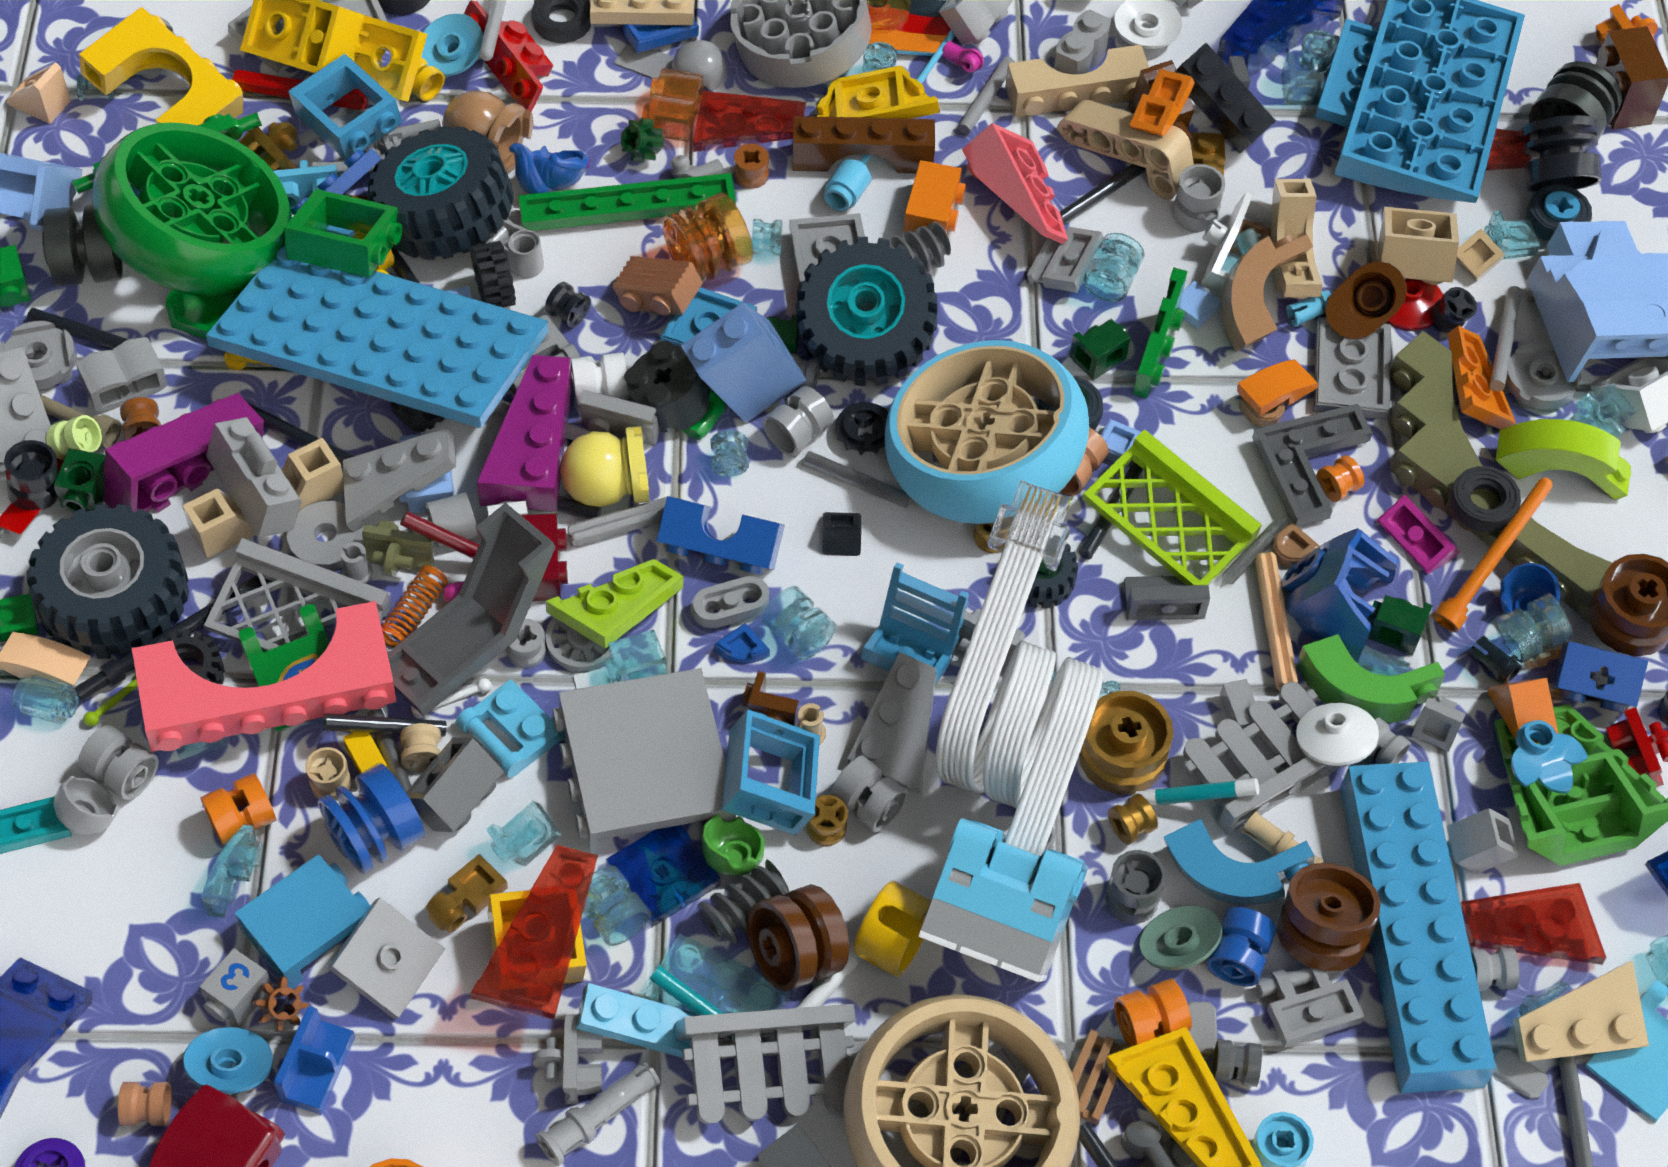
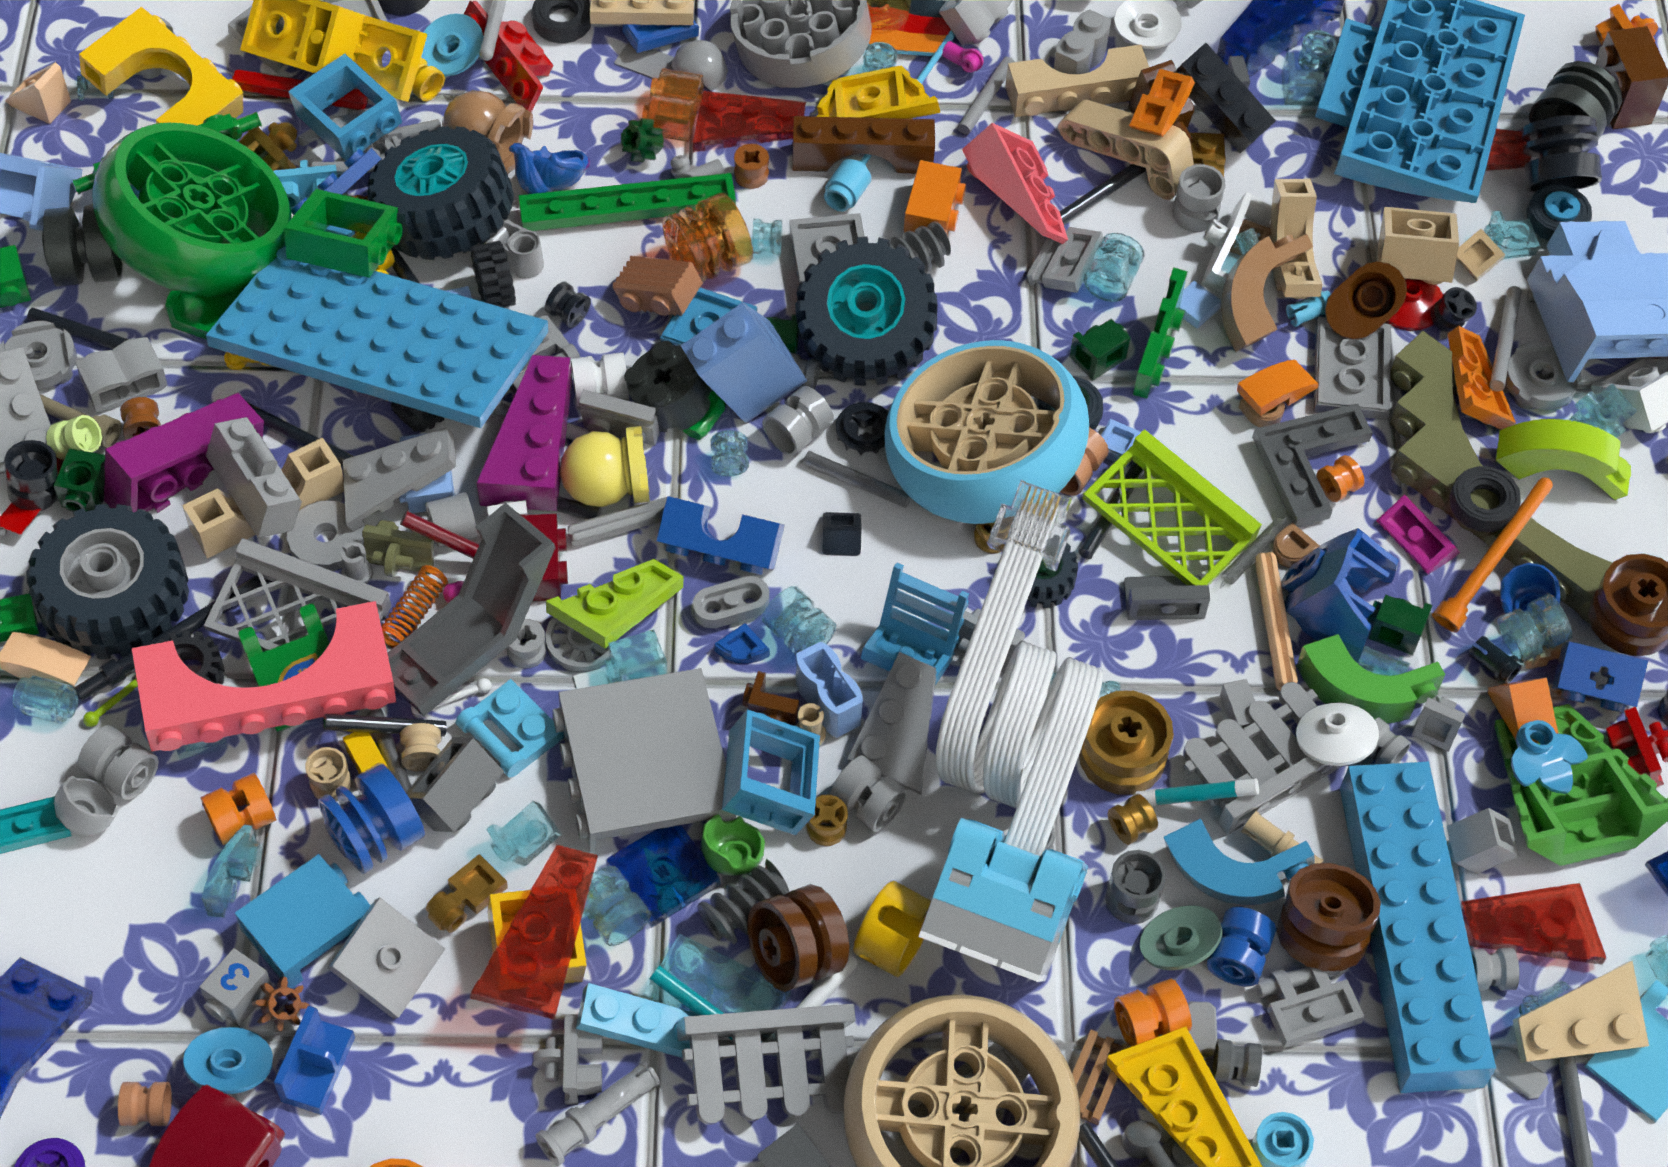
(824, 684): none -> light blue brick

